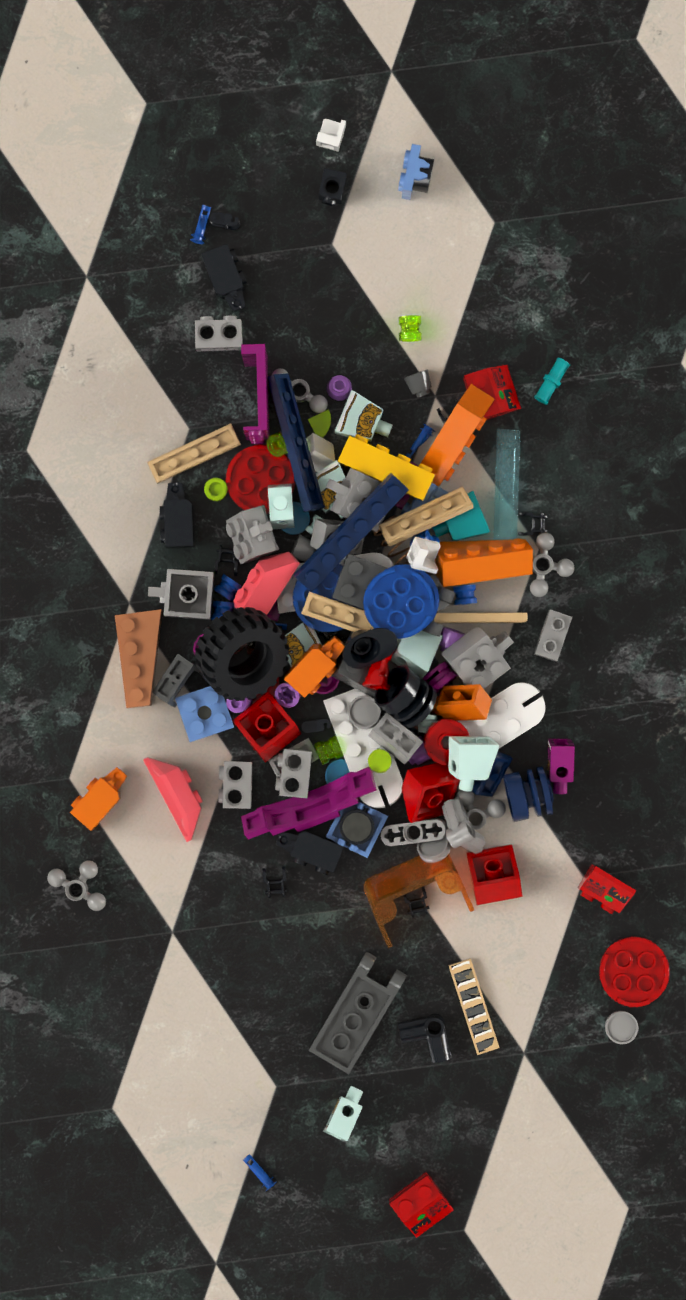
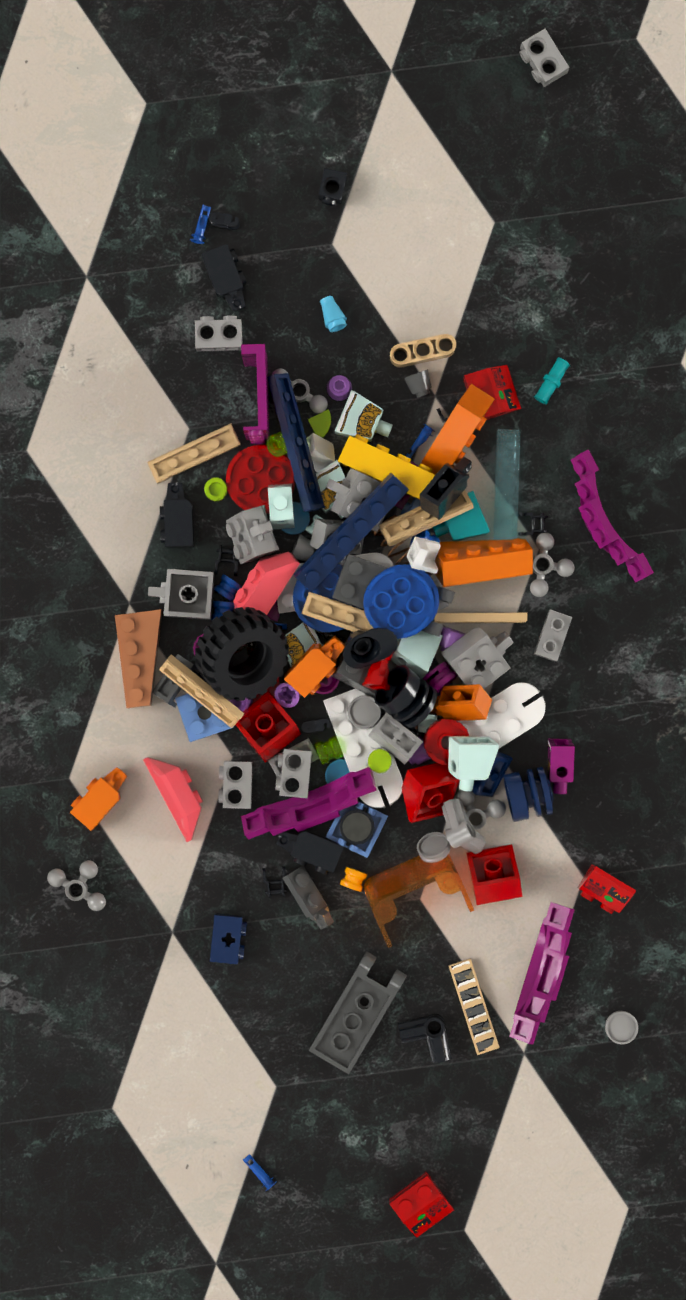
(201, 691): none -> tan tile
(219, 950): none -> dark blue brick
(308, 897): none -> dark grey hinge
(331, 134): white panel -> none
(333, 316): none -> medium azure cone
(340, 1125): light aqua torso -> none
(353, 879): none -> light orange wheel
(410, 328): clear neon green wheel -> none
(414, 358): none -> tan beam
(417, 173): medium blue piece -> none
(419, 909): black piece -> none
(432, 836): light grey beam -> none
(445, 488): none -> black hinge
(465, 594): blue wheel -> none
(543, 973): none -> magenta piece
(549, 55): none -> light grey brick
(598, 523): none -> magenta piece
(634, 971): red tile -> none

